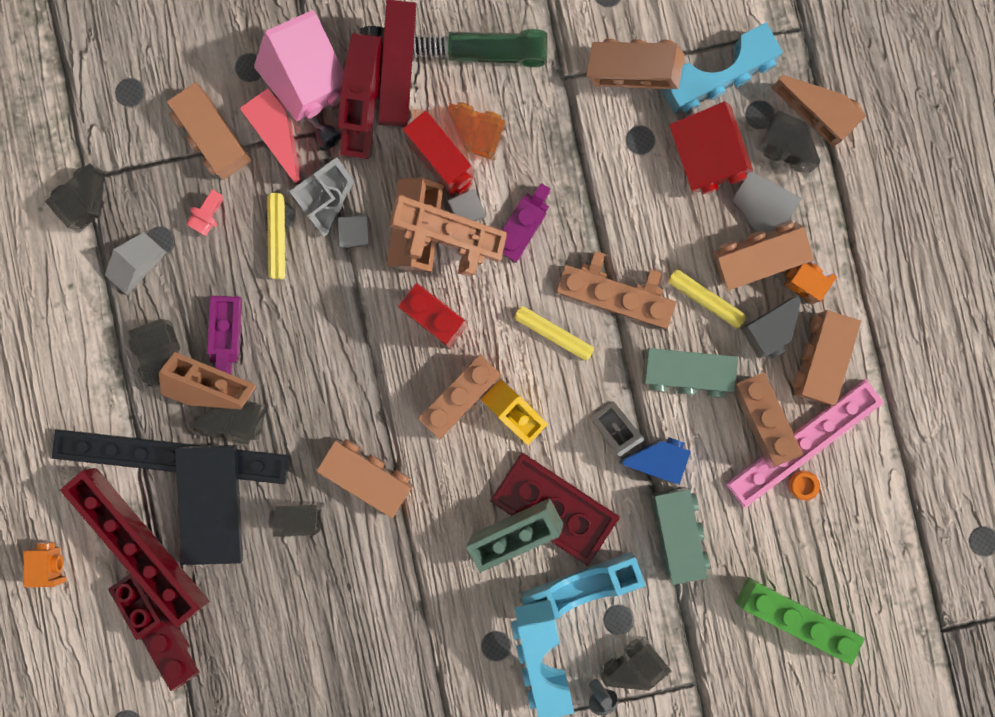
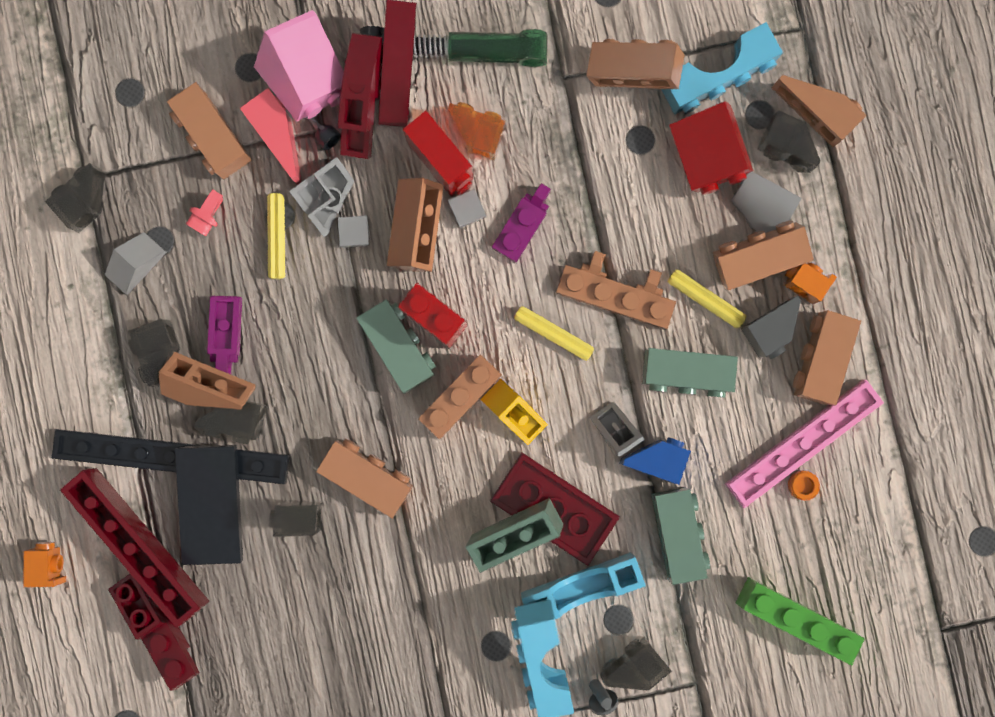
(397, 345): none -> sand green brick
(427, 224): nougat hinge -> none
(767, 420): nougat brick -> none

